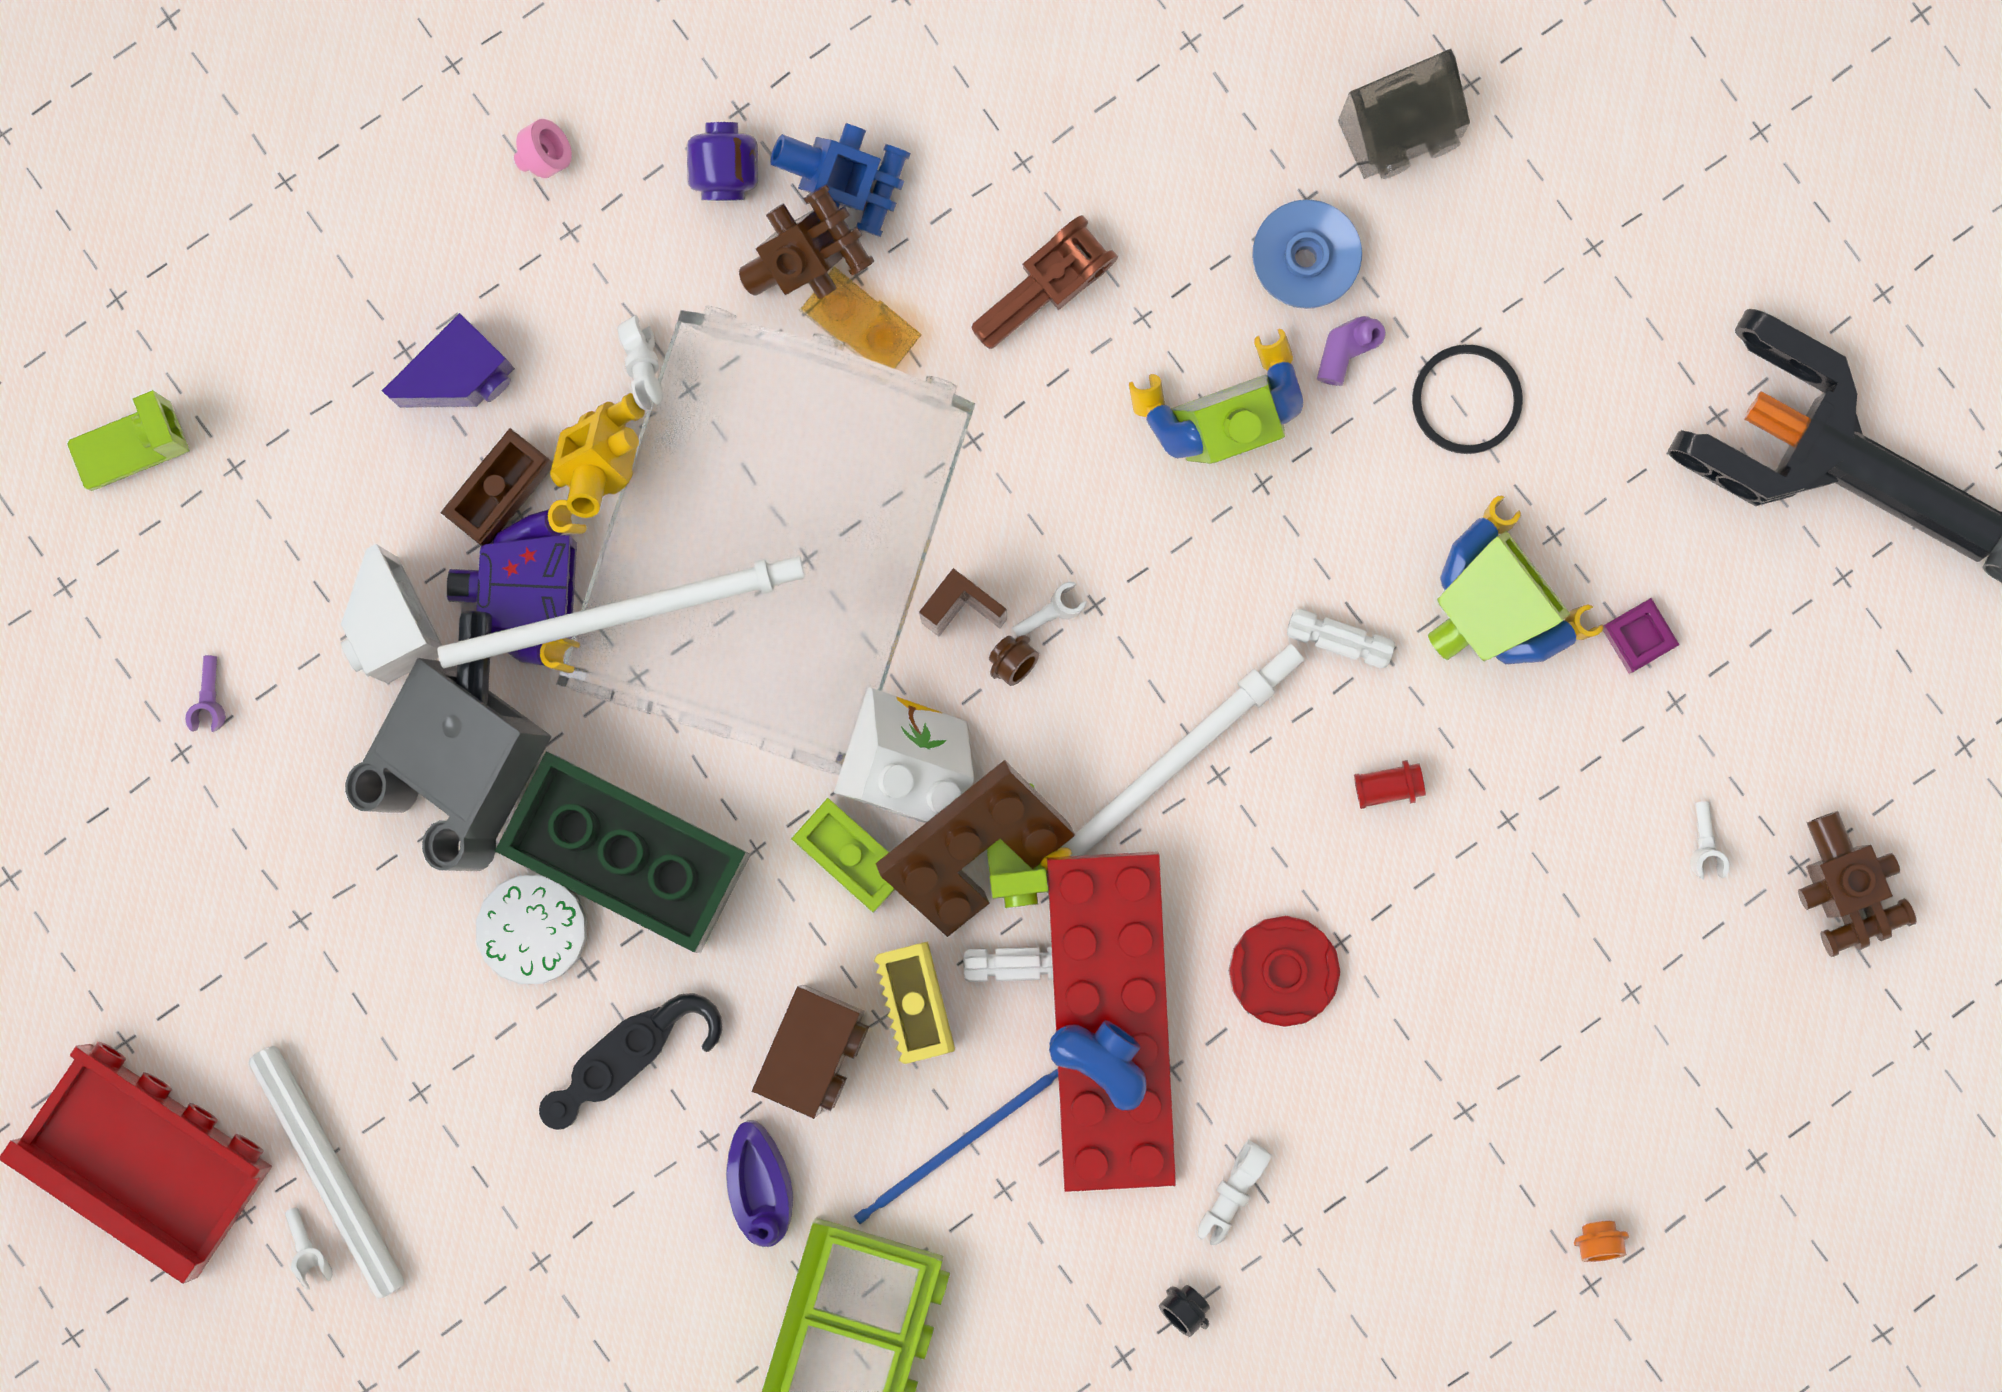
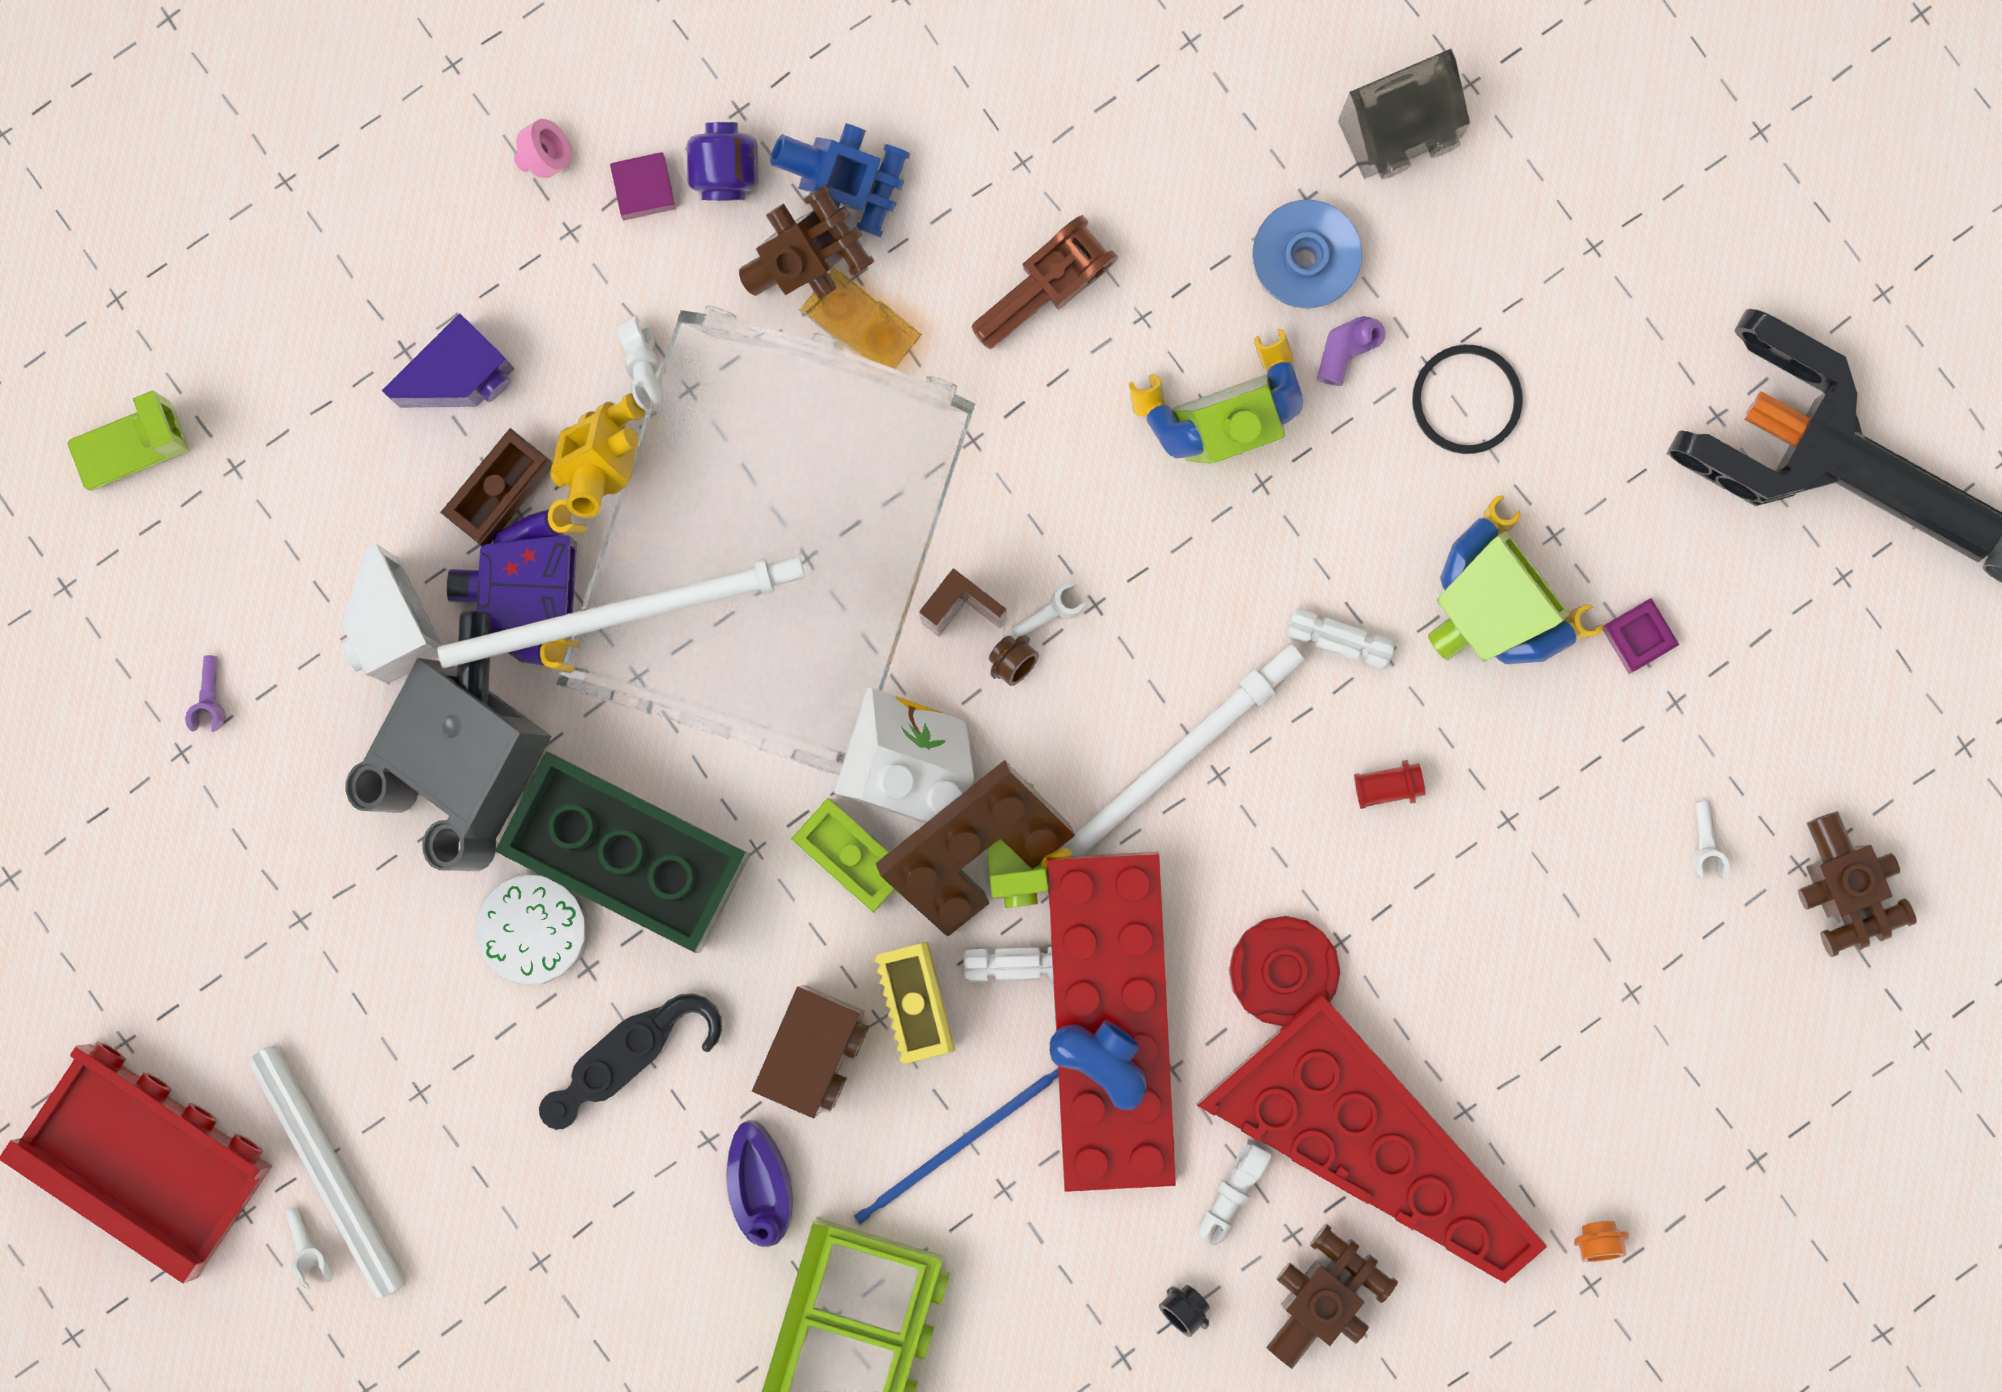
(642, 186): none -> magenta tile
(1321, 1302): none -> reddish brown piece
(1351, 1121): none -> red wing

